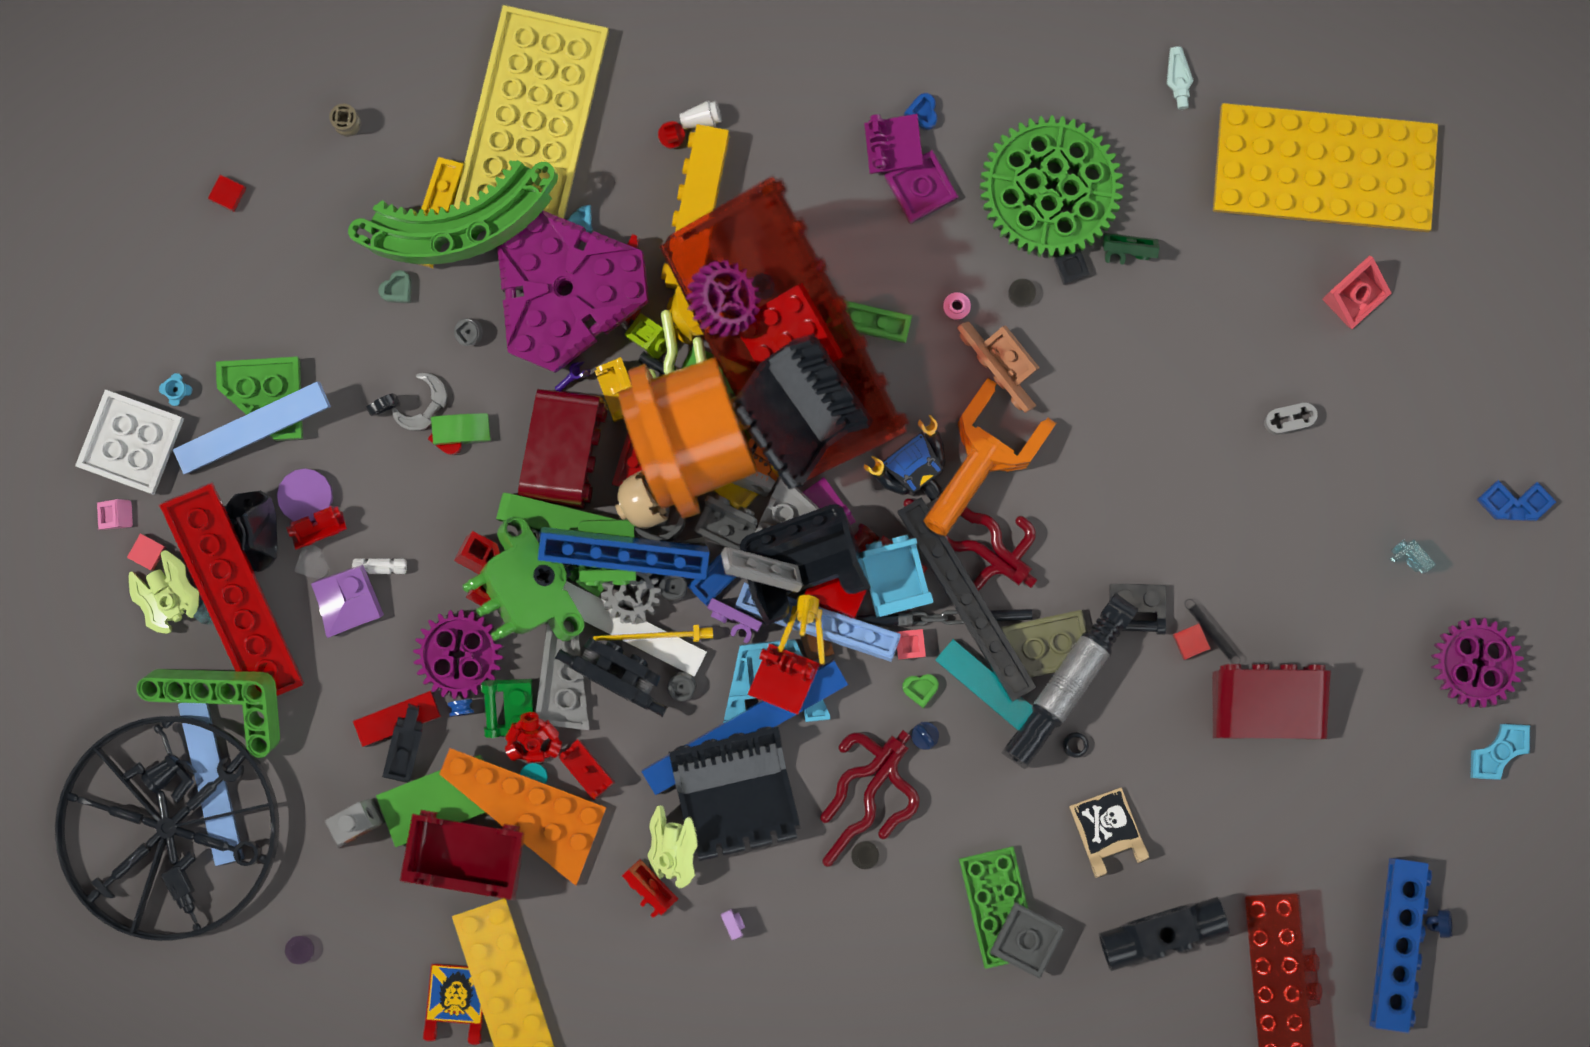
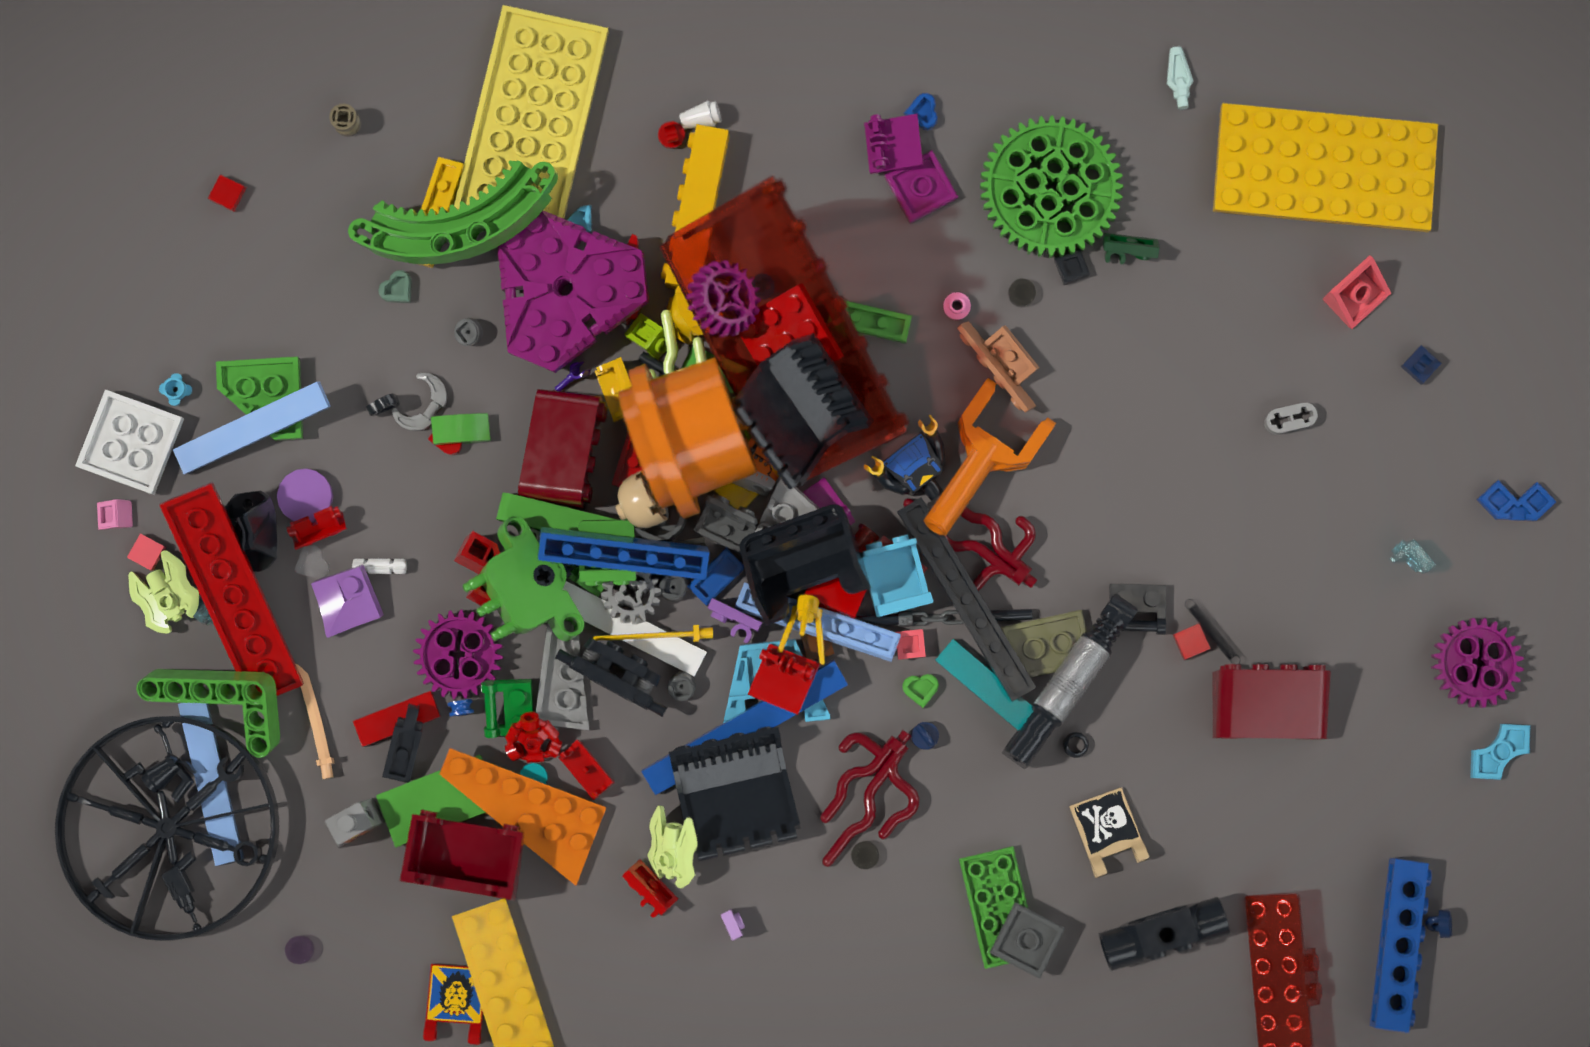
(325, 760): none -> light nougat sword
(761, 569): light grey tile -> none
(1421, 364): none -> dark blue tile

